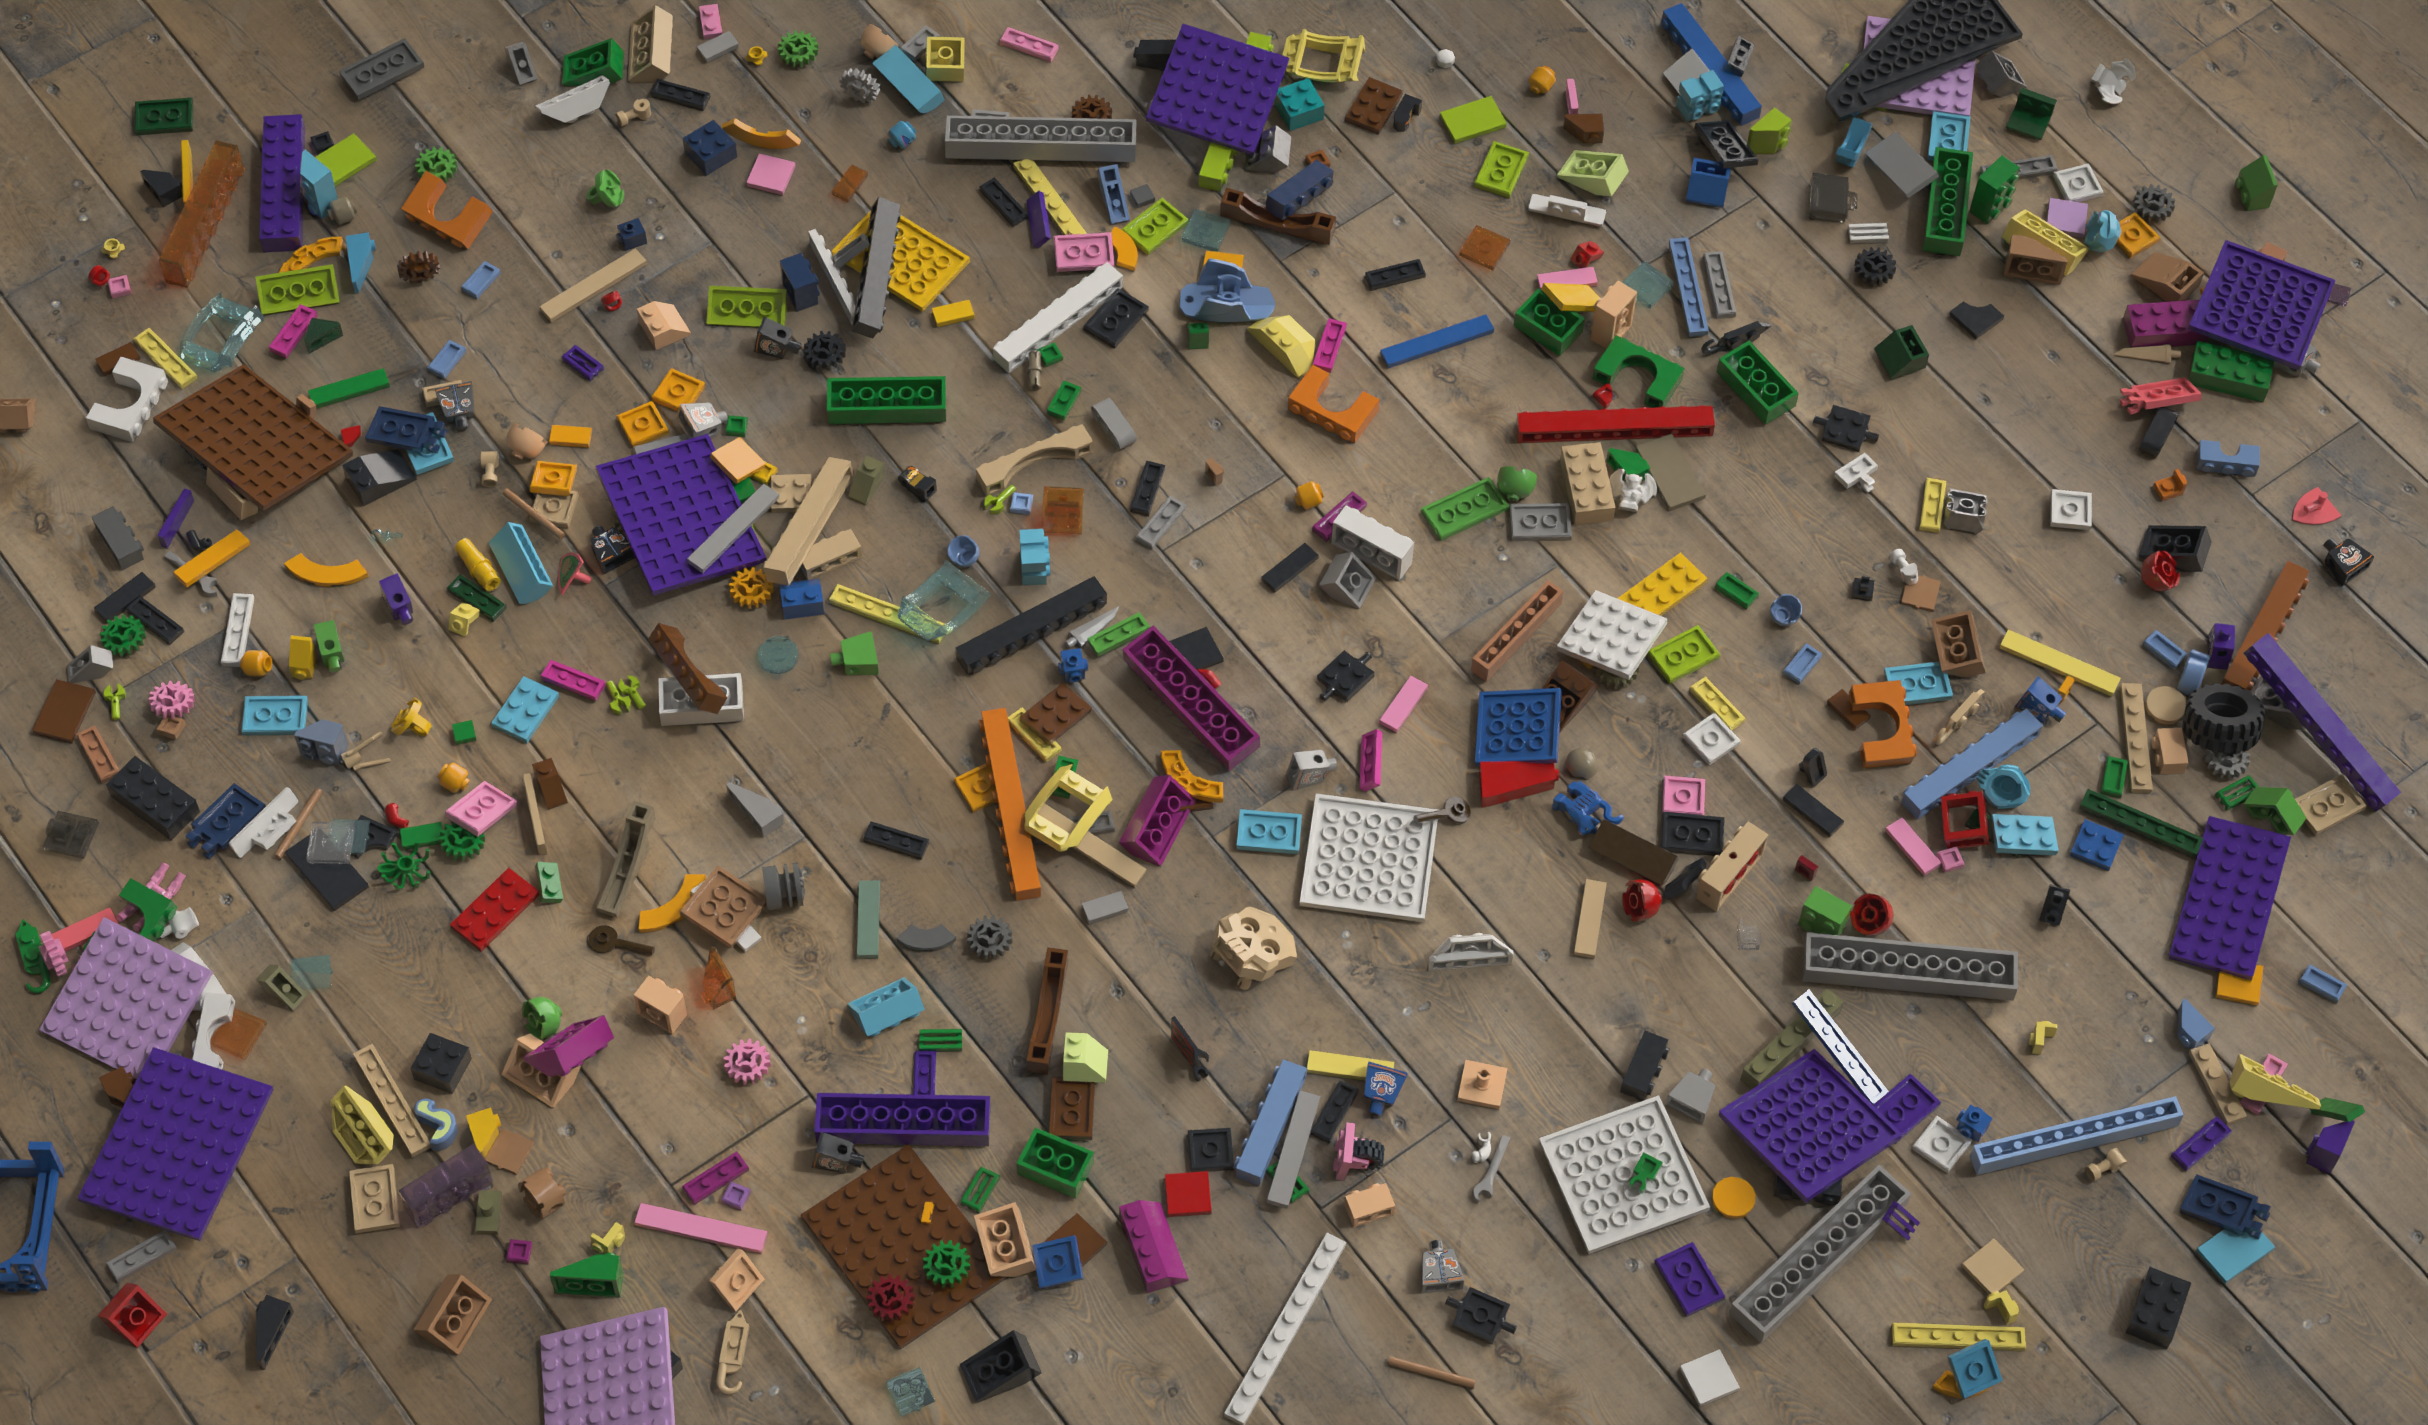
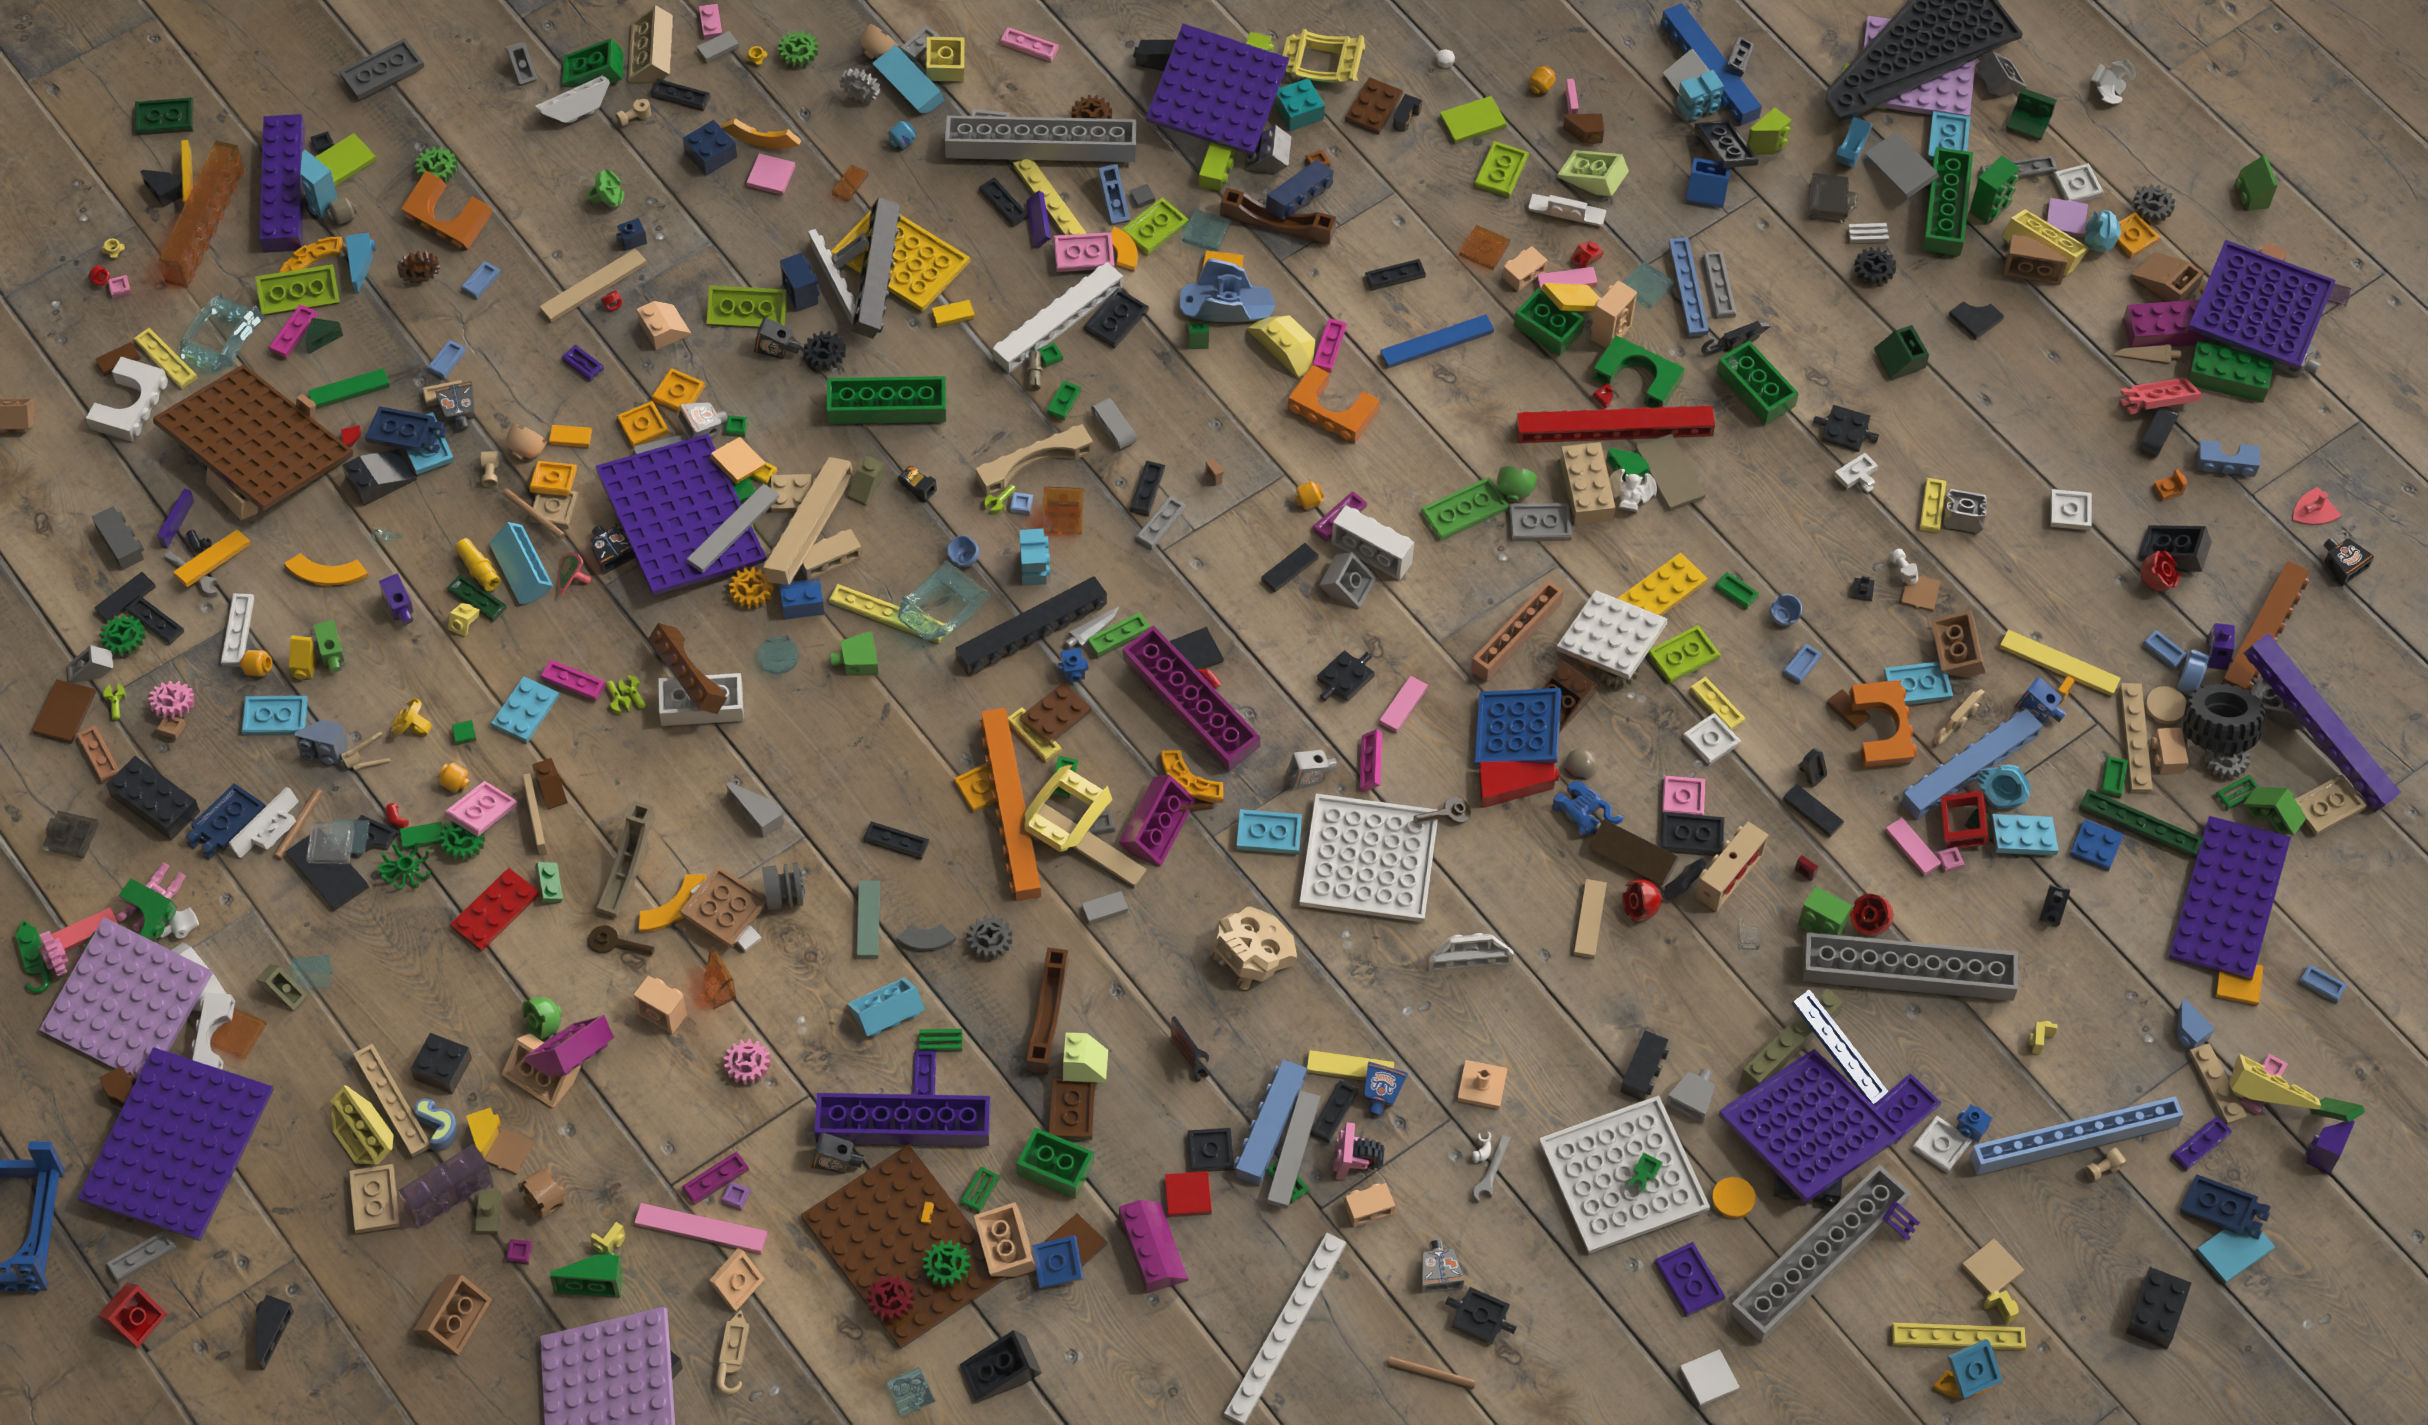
(1524, 268): none -> light nougat brick

